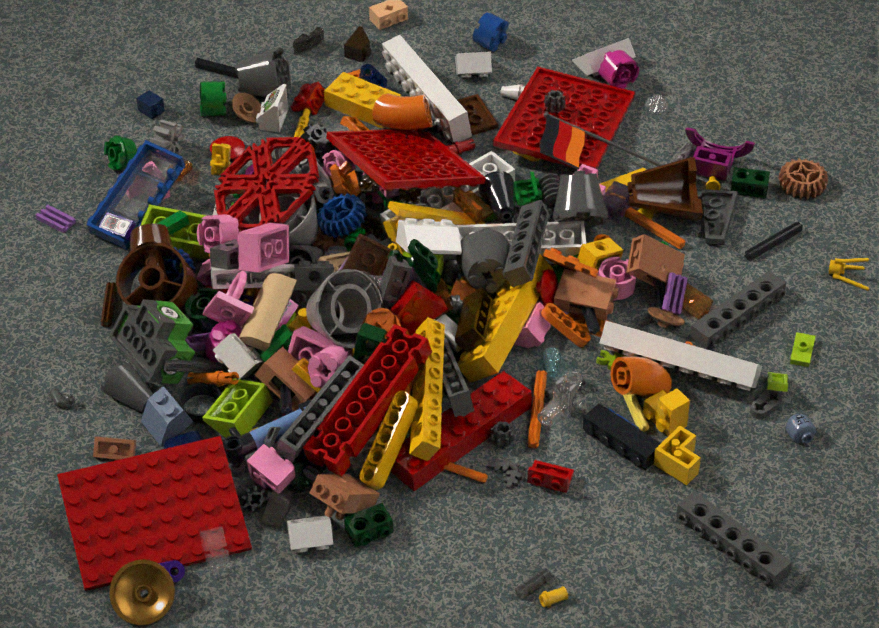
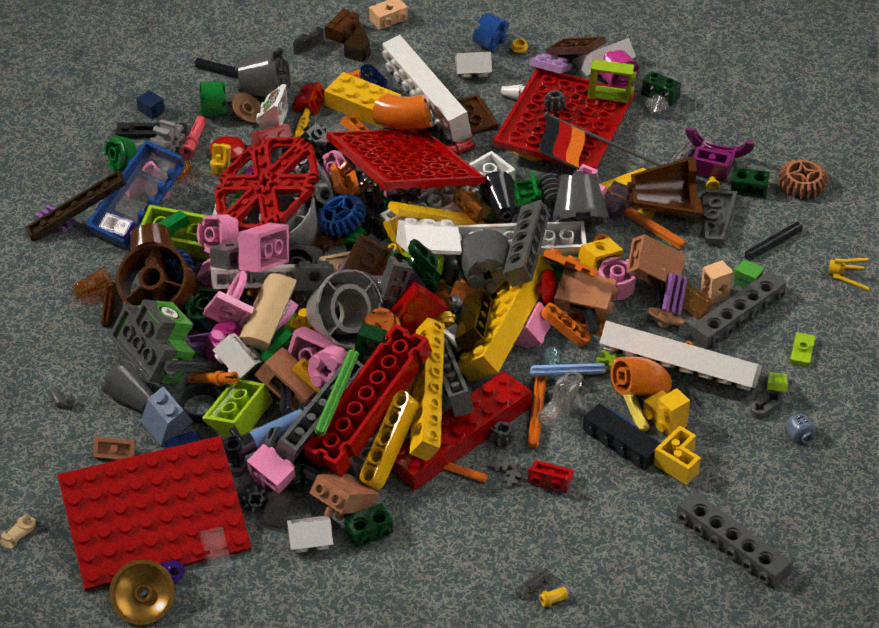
(23, 527): none -> tan piece
(75, 205): none -> dark brown tile
(92, 283): none -> clear orange wing
(127, 129): none -> black container
(191, 141): none -> coral pin
(280, 130): none -> red brick
(336, 392): none -> bright green axle
(342, 26): none -> reddish brown brick
(446, 318): none -> yellow plate
(519, 46): none -> yellow plate
(548, 63): none -> lavender plate
(557, 370): none -> light blue axle
(575, 45): none -> reddish brown tile
(610, 93): none -> lime window
(659, 84): none -> dark green brick
(716, 281): none -> light nougat brick
(747, 273): none -> bright green brick

